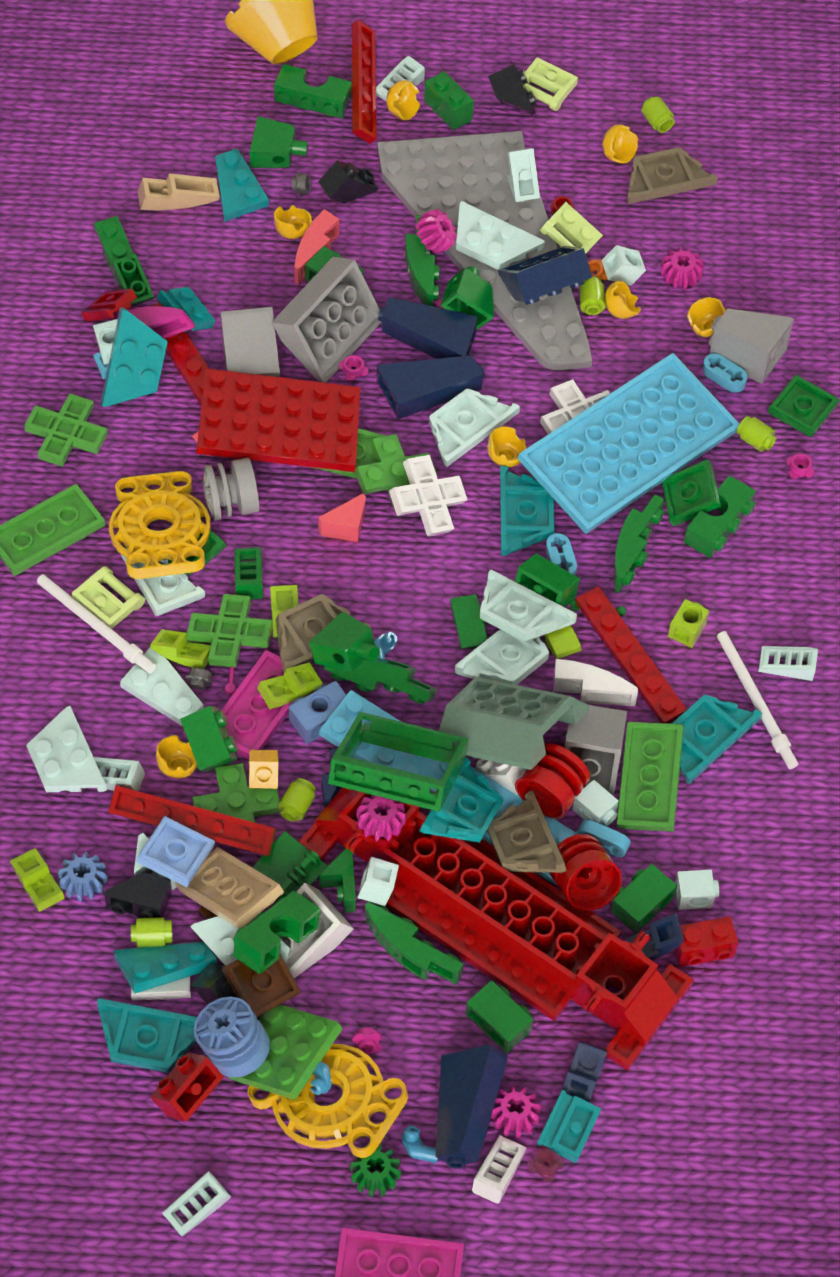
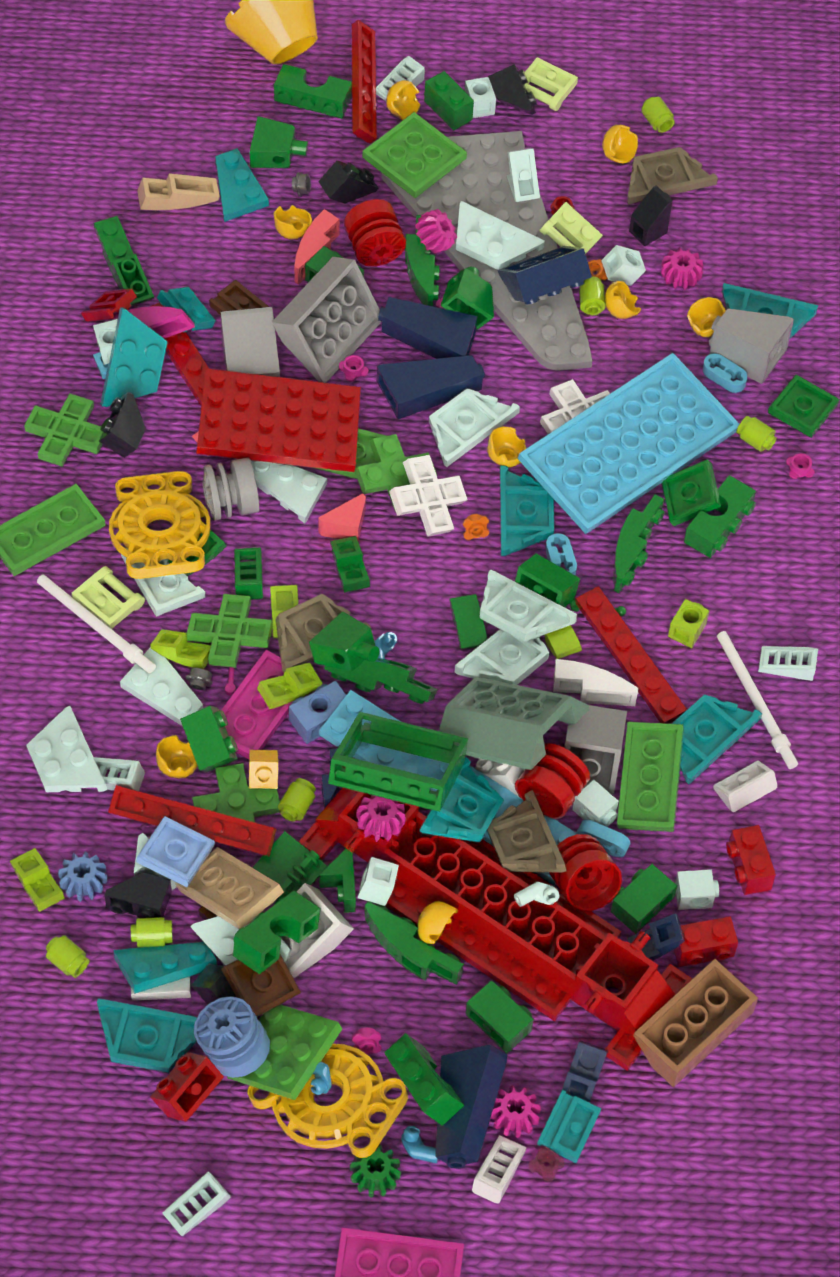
(67, 956): none -> lime brick
(124, 426): none -> black slope
(235, 297): none -> reddish brown plate
(290, 485): none -> light aqua wing
(350, 564): none -> green slope
(374, 232): none -> red wheel
(414, 155): none -> bright green plate
(417, 1072): none -> green arch
(433, 921): none -> yellow hair
(475, 526): none -> orange plate
(483, 95): none -> light aqua brick
(538, 892): none -> light aqua arm
(651, 217): none -> black slope
(695, 1022): none -> medium nougat slope
(746, 786): none -> white slope
(751, 860): none -> red brick
(760, 302): none -> teal wing

